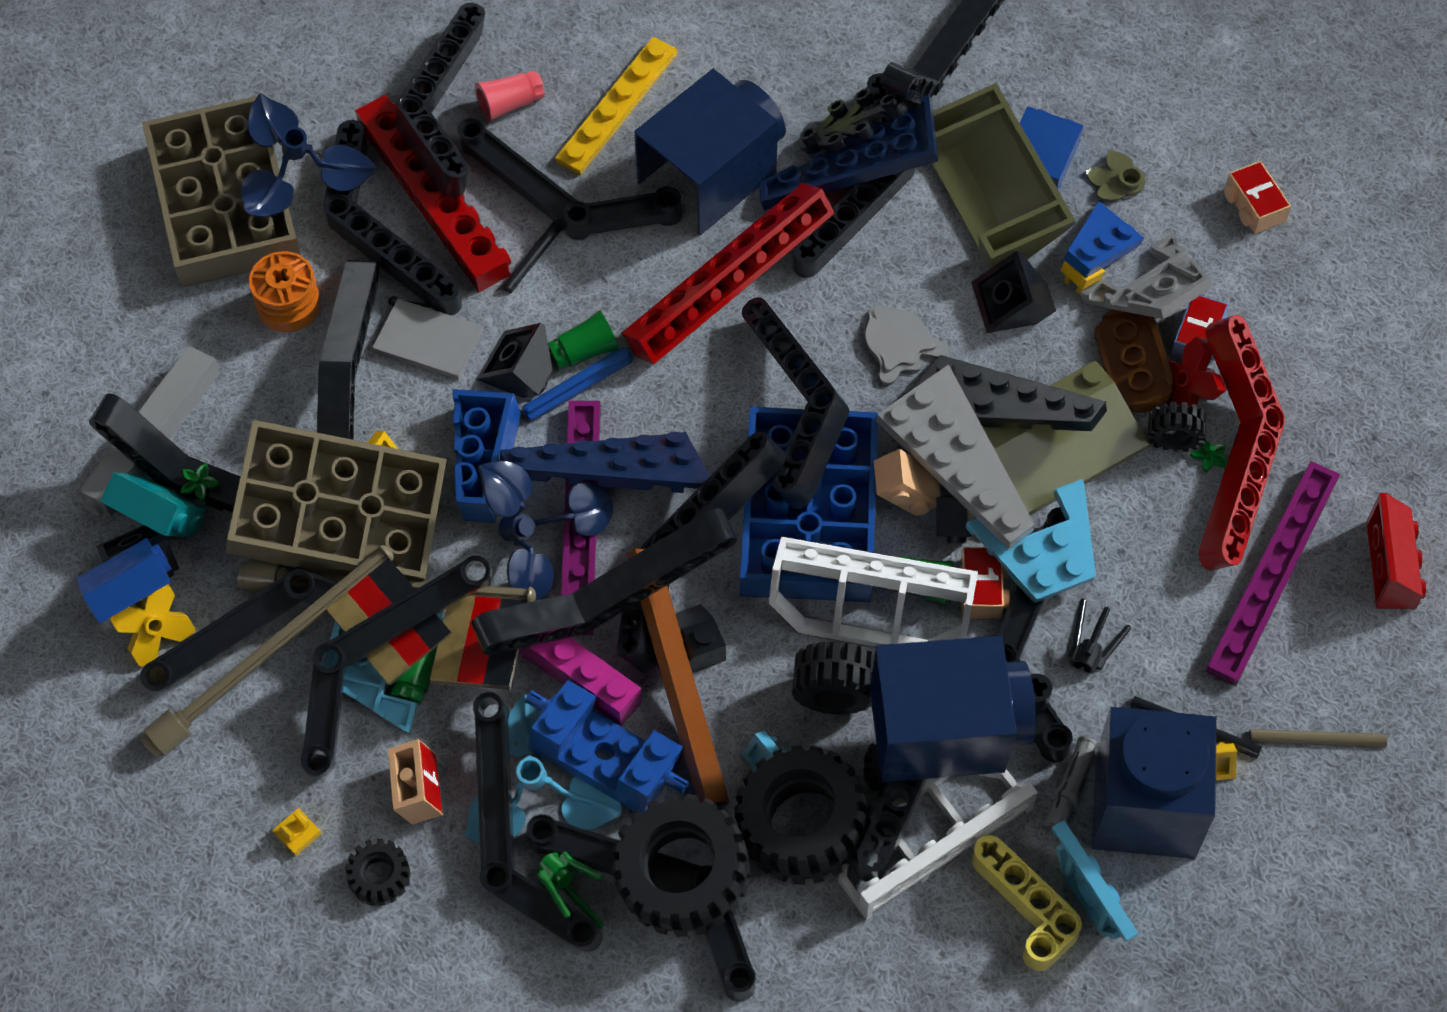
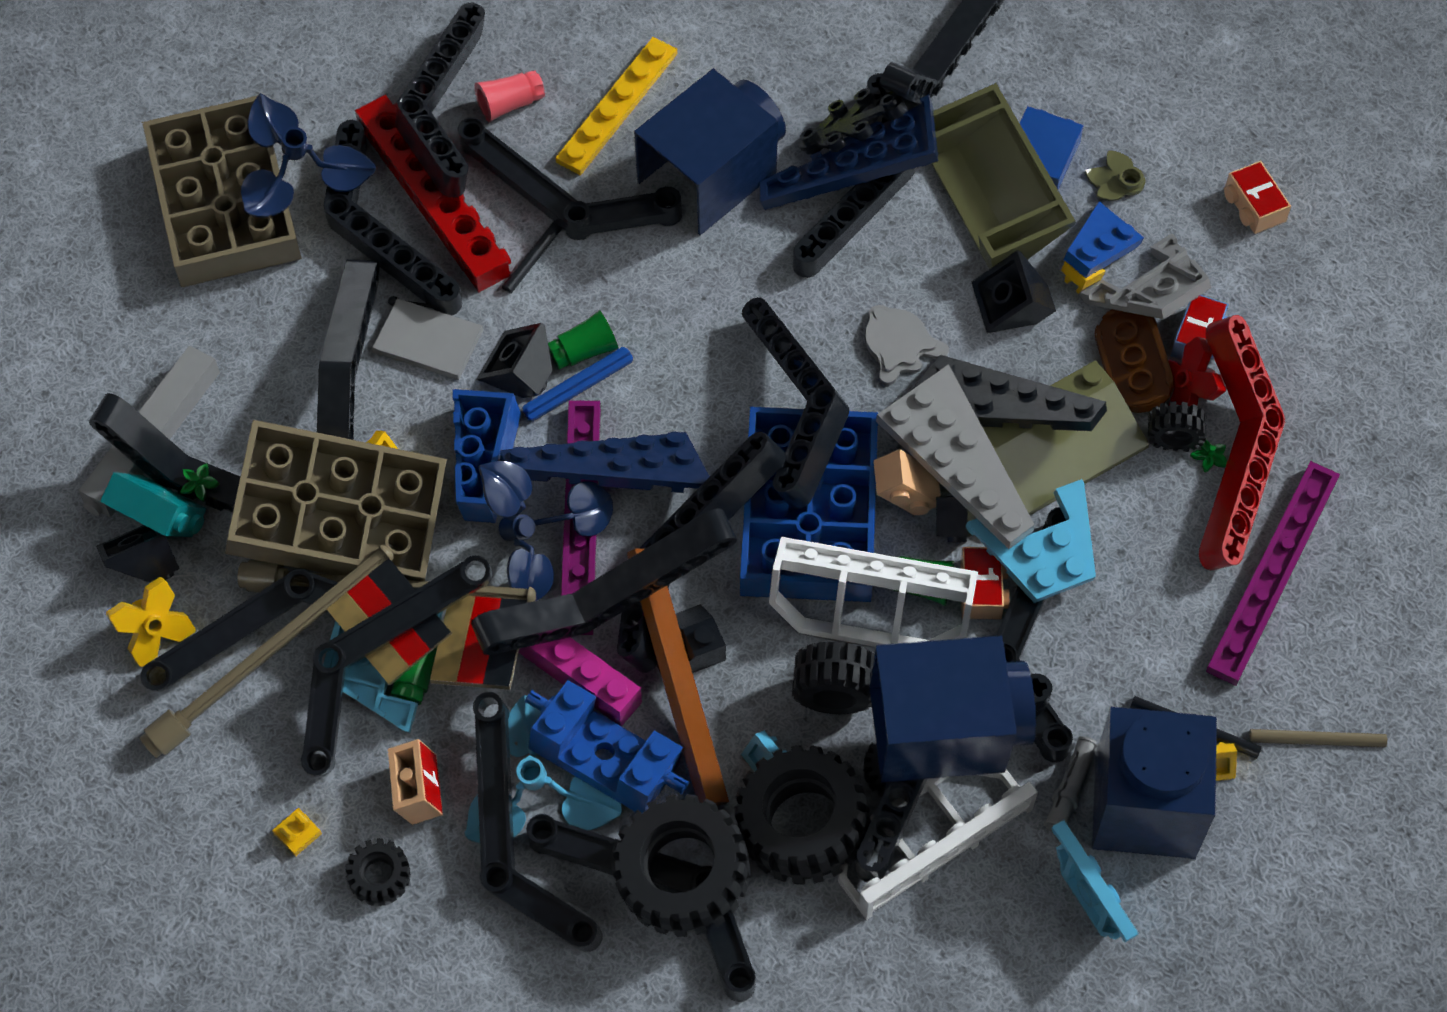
(124, 579): blue brick -> none
(284, 291): orange wheel -> none
(557, 872): green plant -> none
(728, 273): red brick -> none
(1020, 895): light yellow beam -> none
(1089, 651): black plant -> none
(1394, 555): red slope -> none

